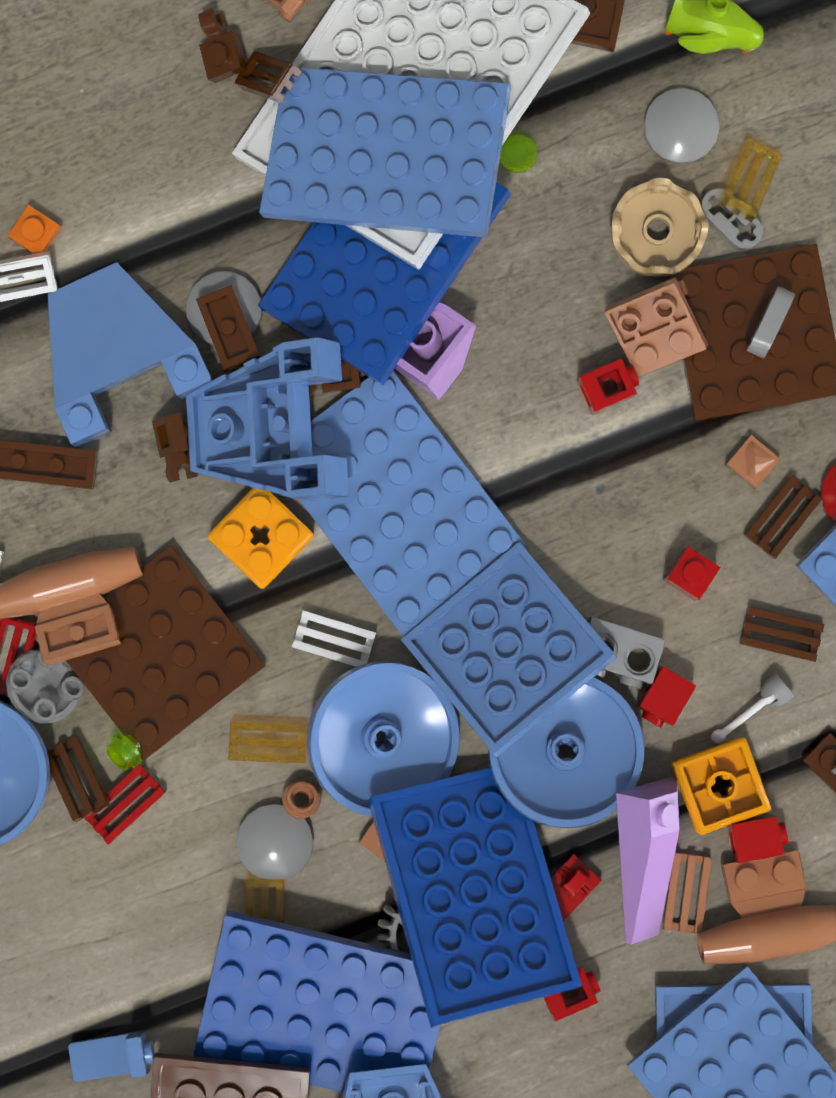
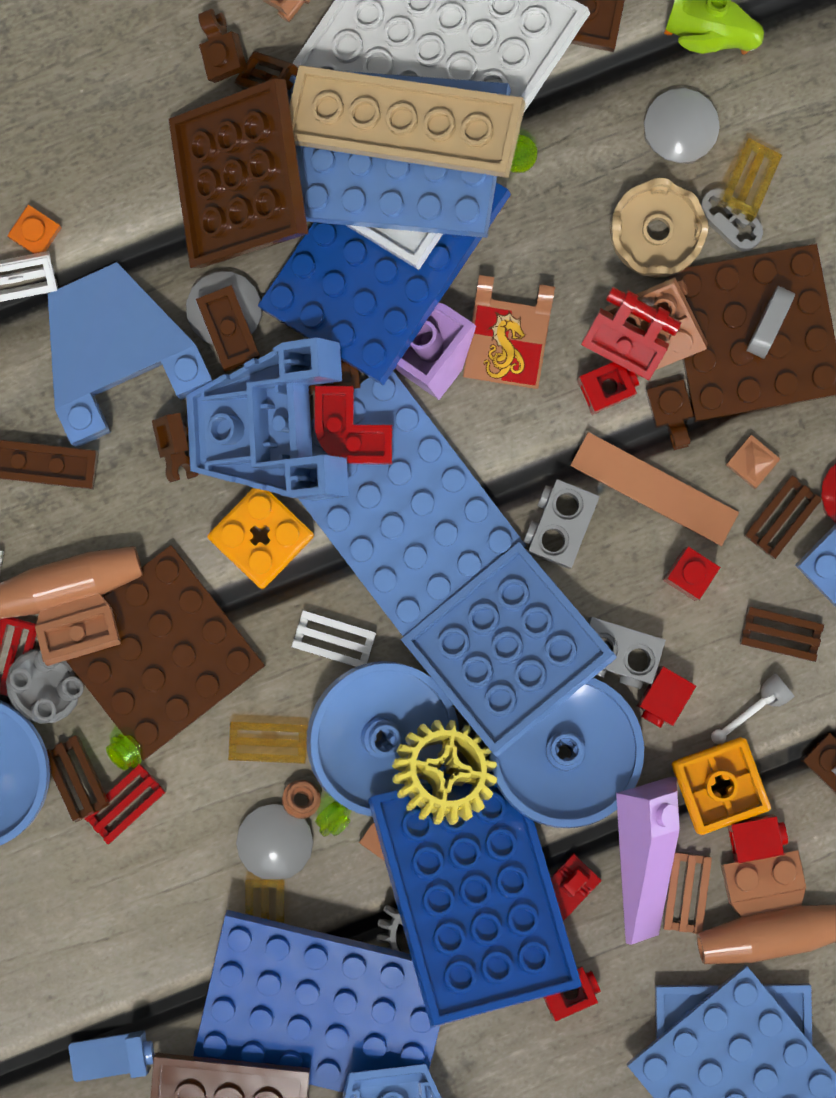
(238, 174): none -> reddish brown plate
(333, 819): none -> clear neon green plate
(341, 437): none -> red plate
(405, 120): none -> tan plate
(460, 773): none -> light yellow gear
(508, 337): none -> flag
(571, 527): none -> light grey brick
(625, 343): none -> red plate
(654, 489): none -> nougat piece
(671, 407): none -> reddish brown plate

